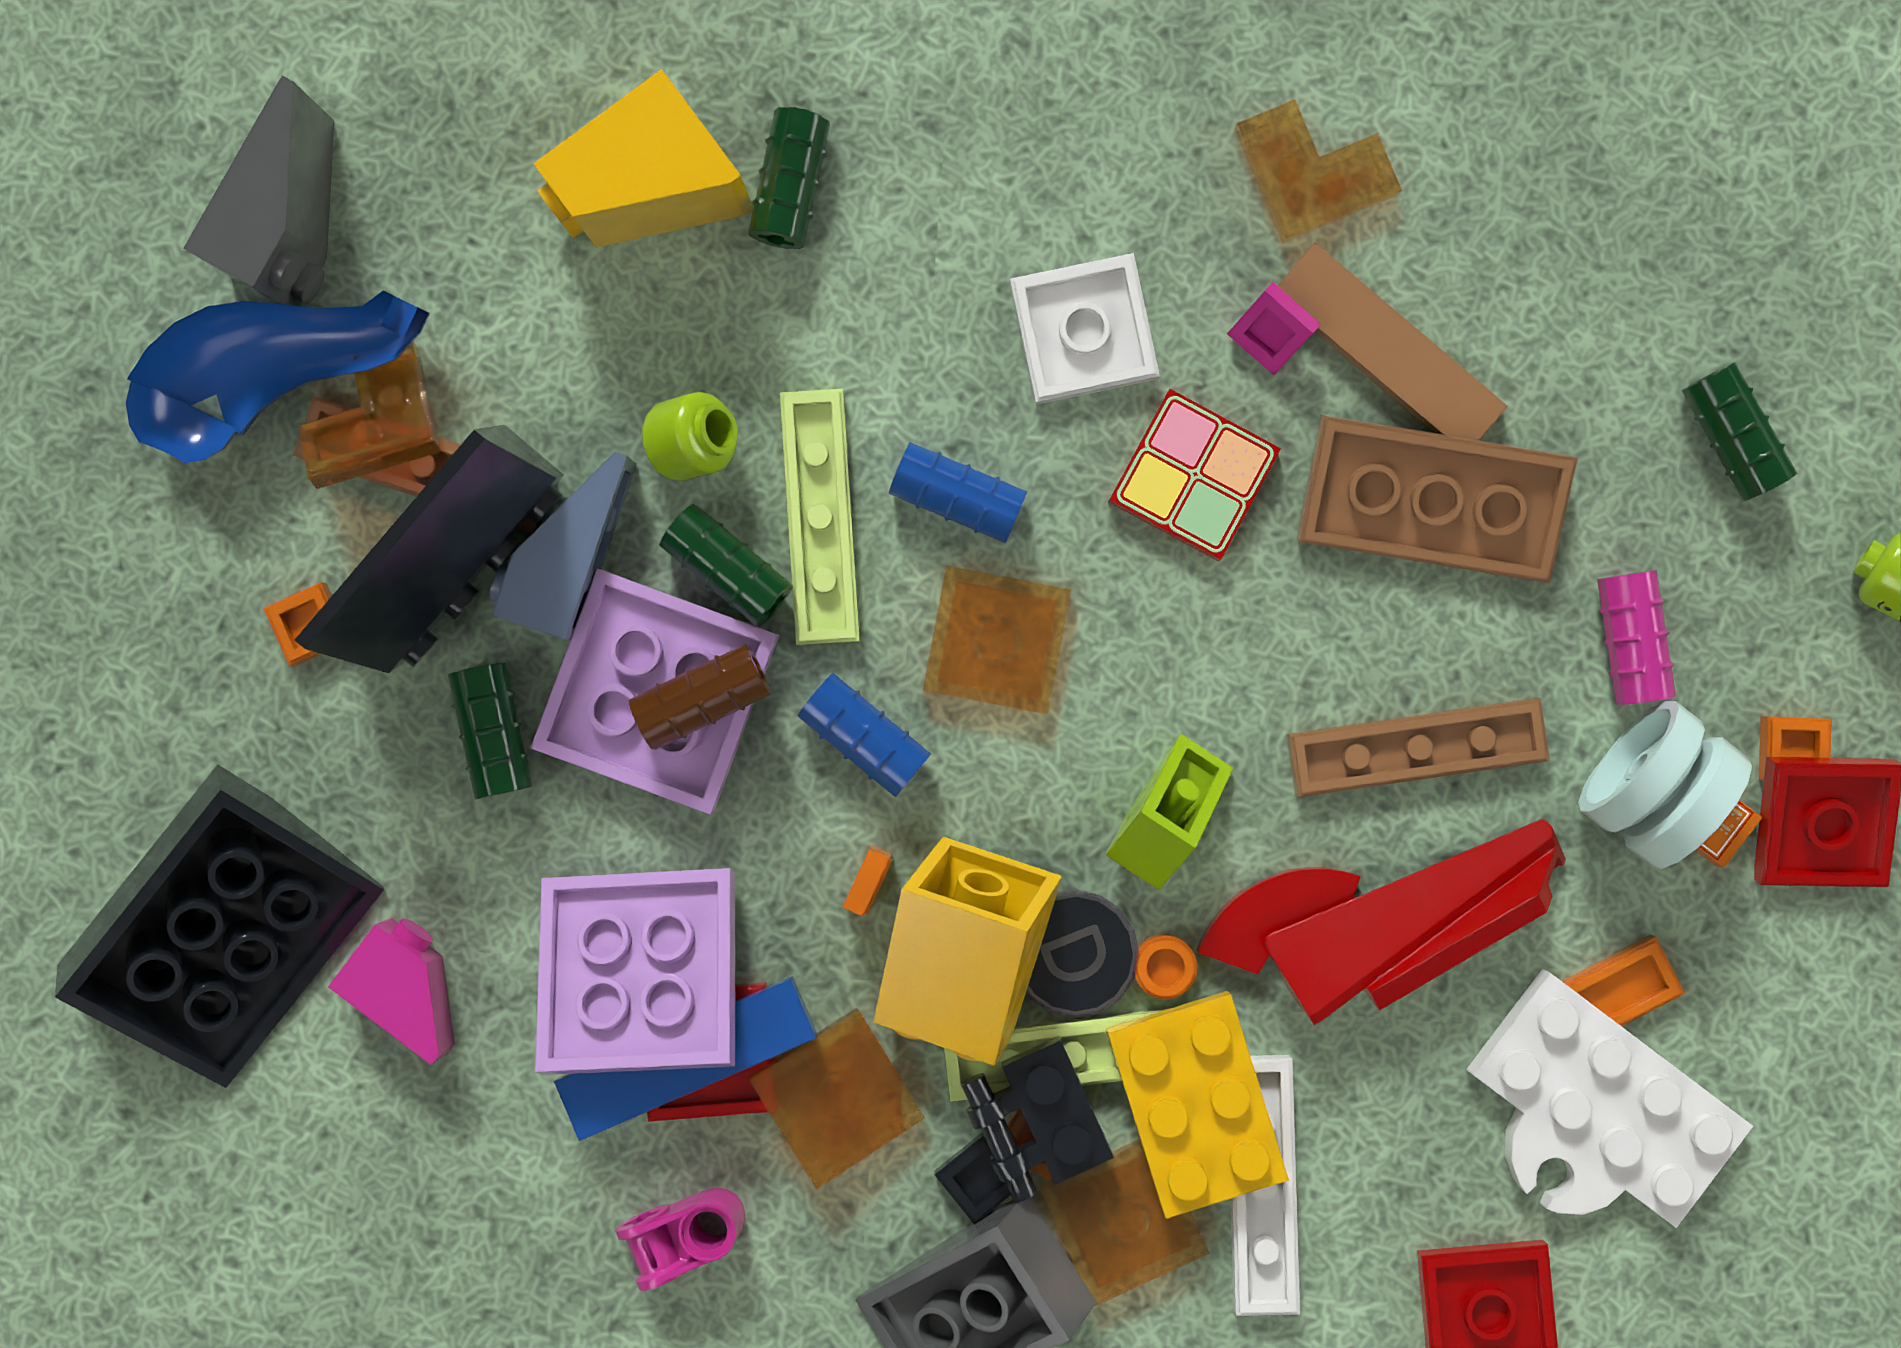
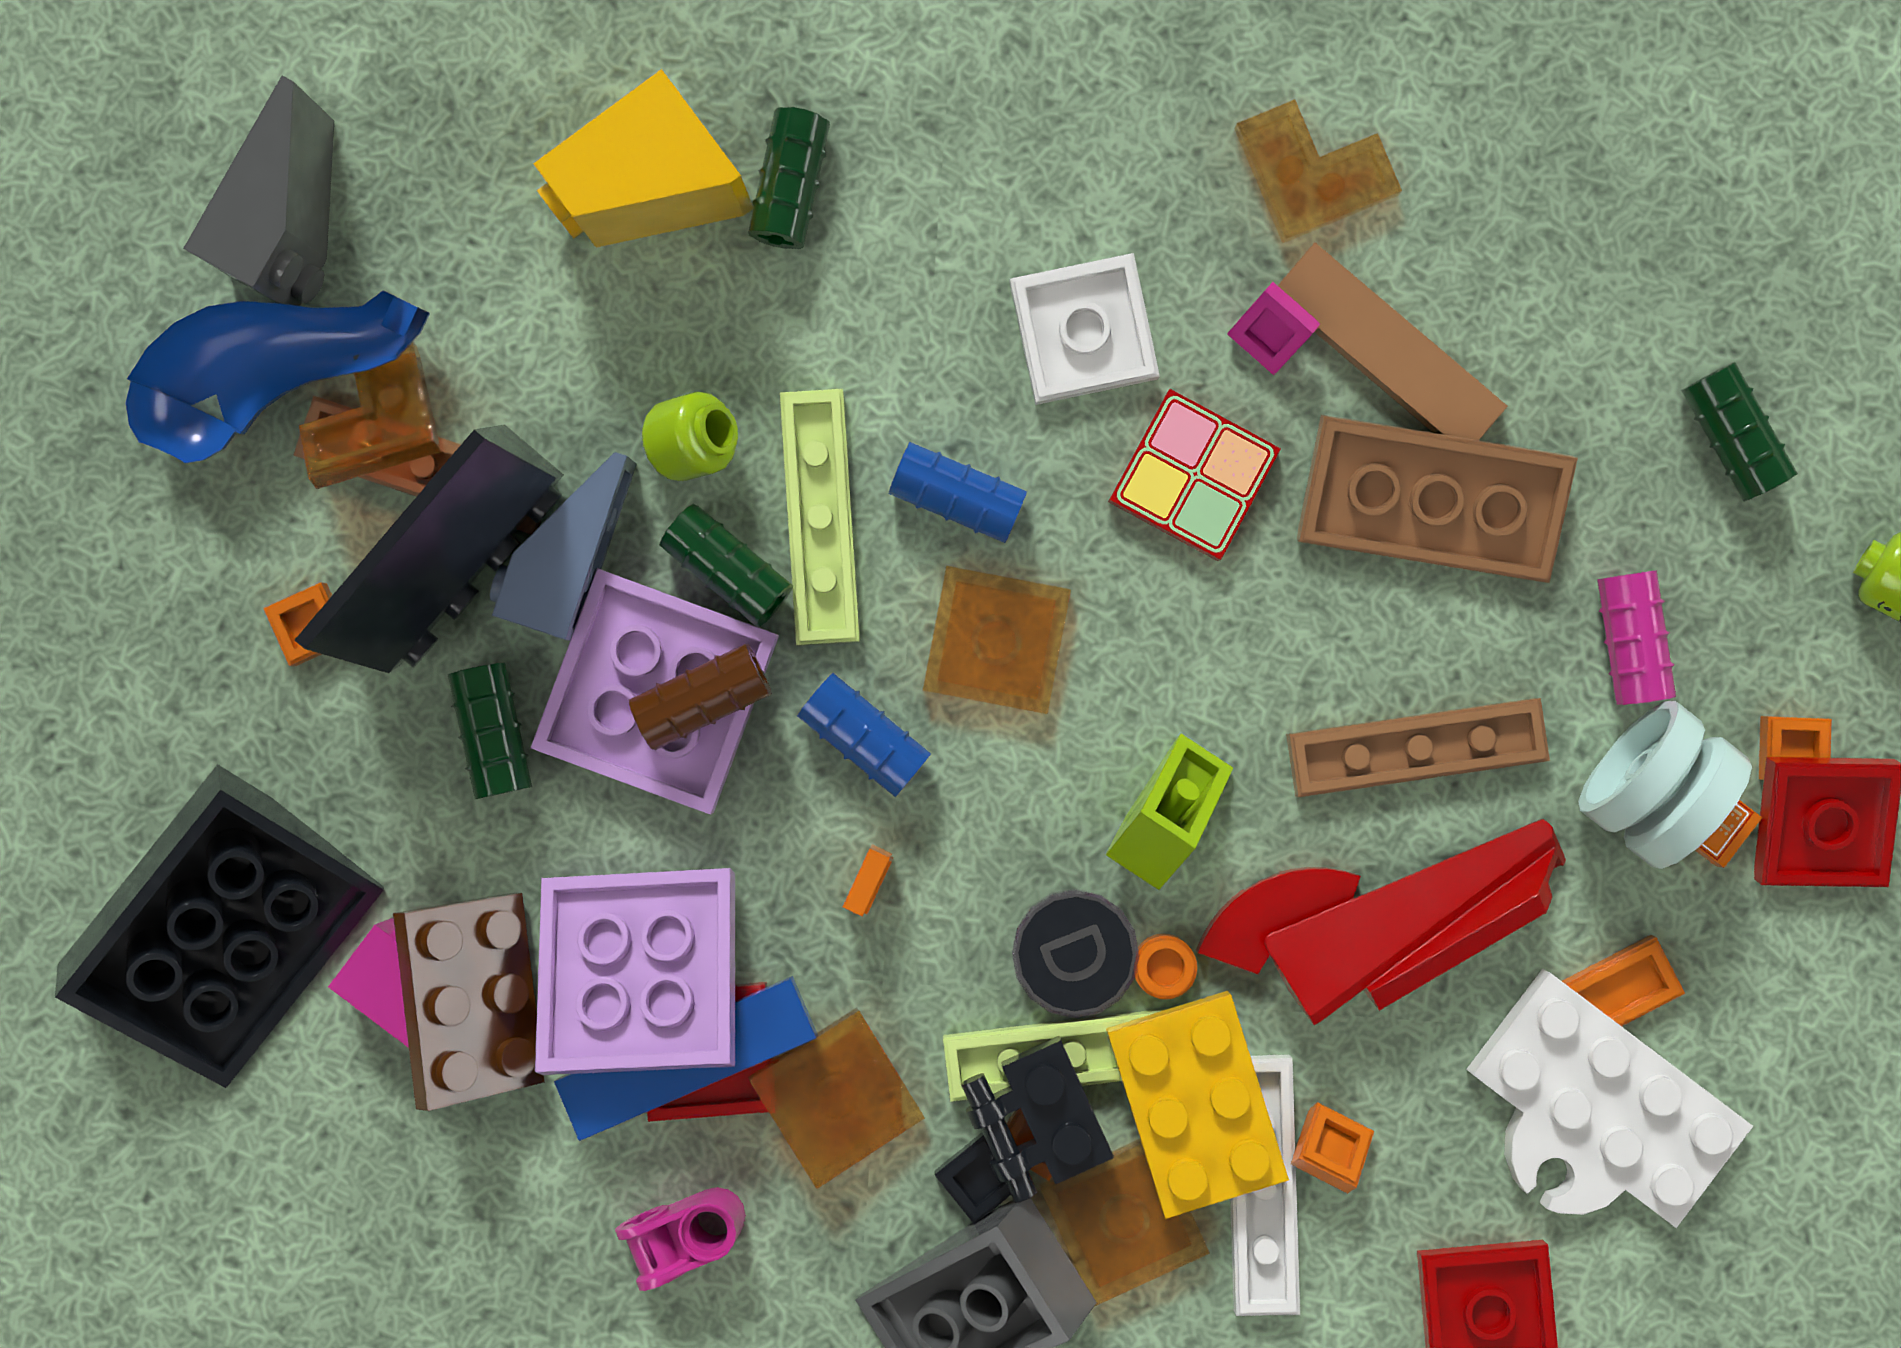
(467, 999): none -> plate
(965, 949): yellow slope -> none
(1332, 1148): none -> orange tile

